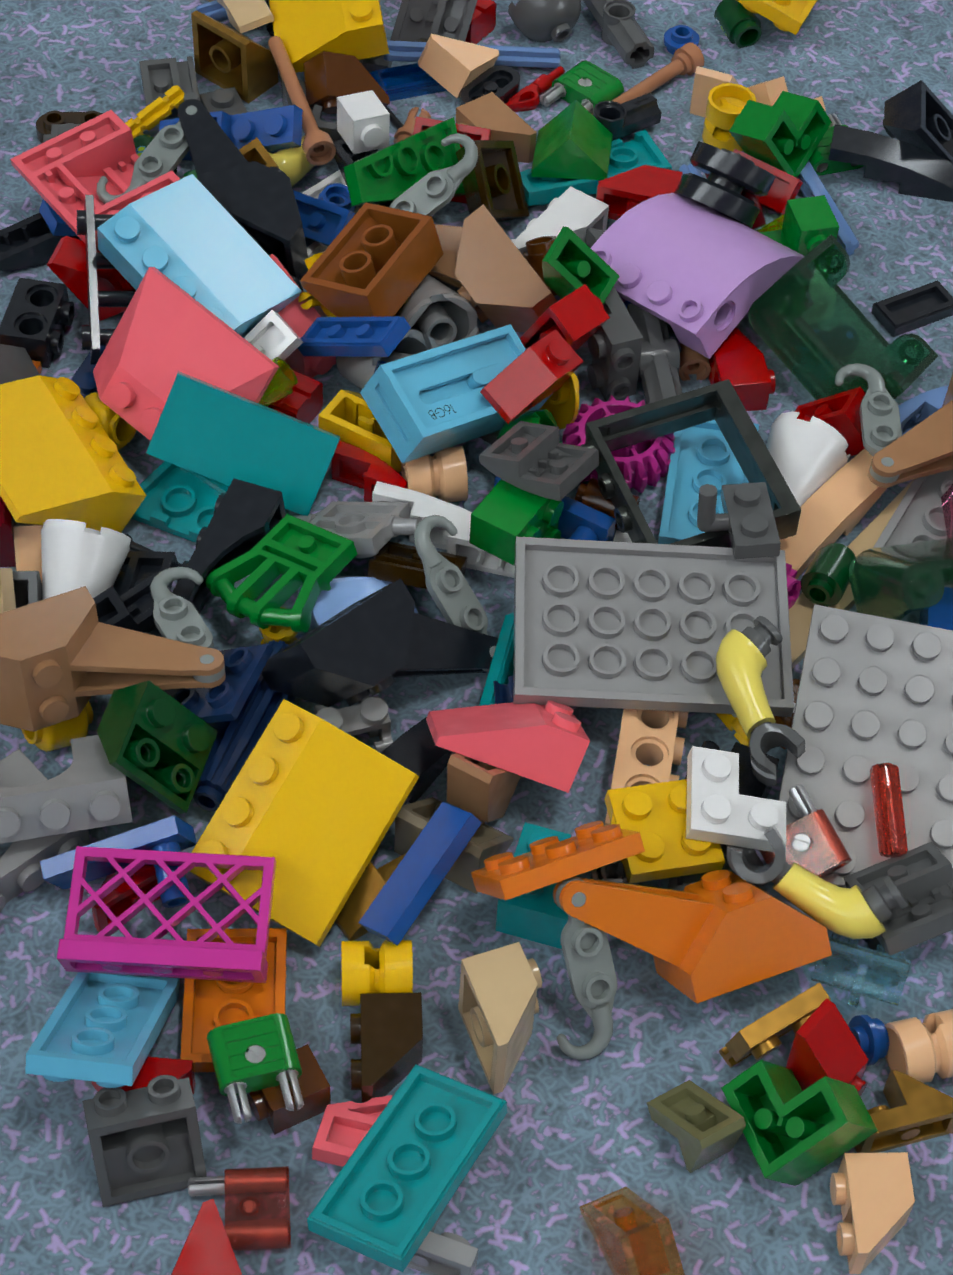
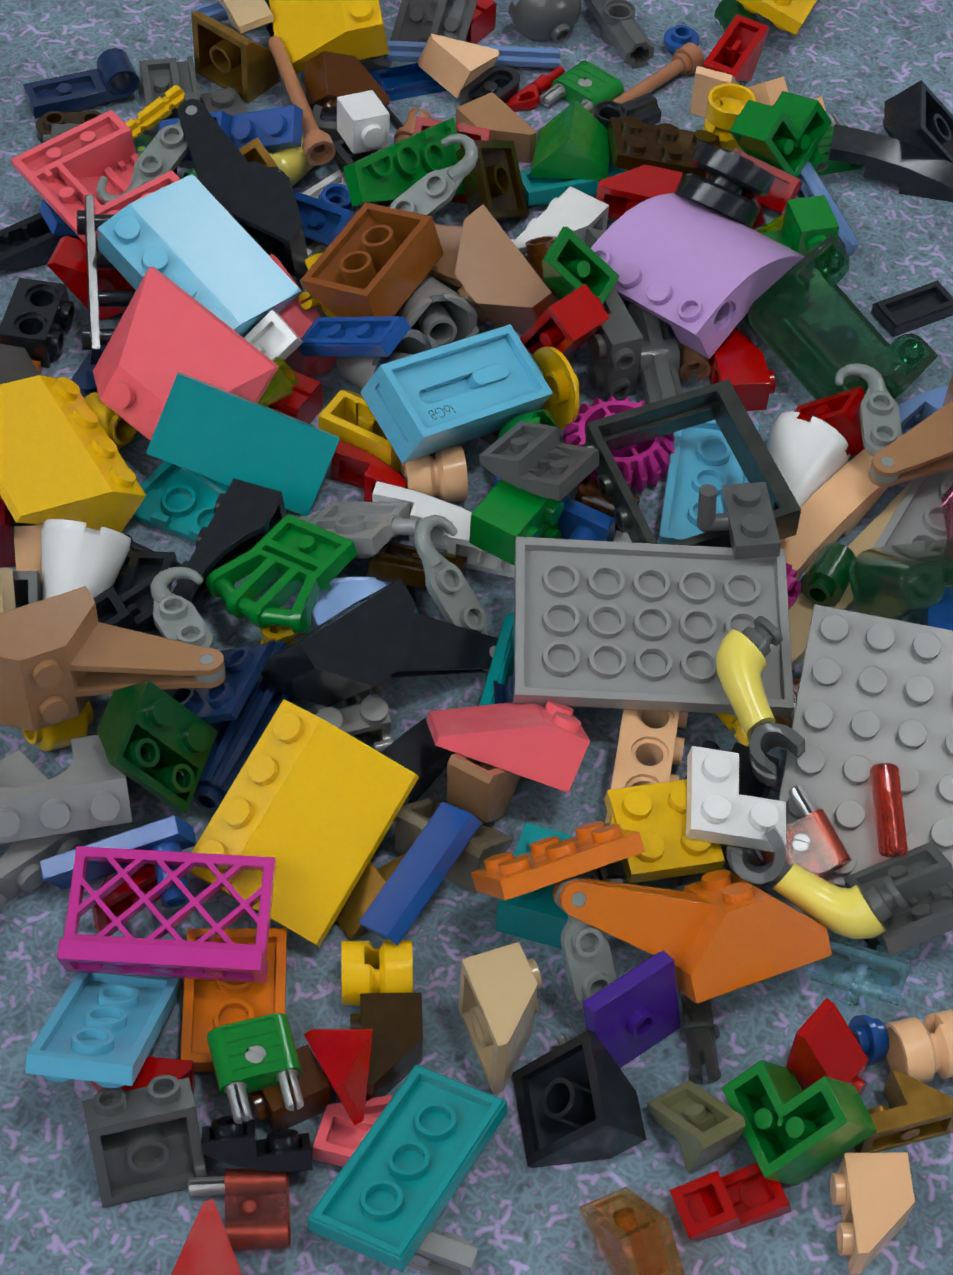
(110, 81): none -> dark blue plate
(238, 1146): none -> black slope
(346, 1061): none -> red slope
(532, 376): red slope -> none
(576, 1105): none -> black slope
(635, 1009): none -> dark purple plate
(659, 145): none -> dark brown plate
(700, 1039): none -> clear smoke axle
(728, 1203): none -> red slope
(738, 48): none -> red slope
(764, 1034): pearl gold plate -> none

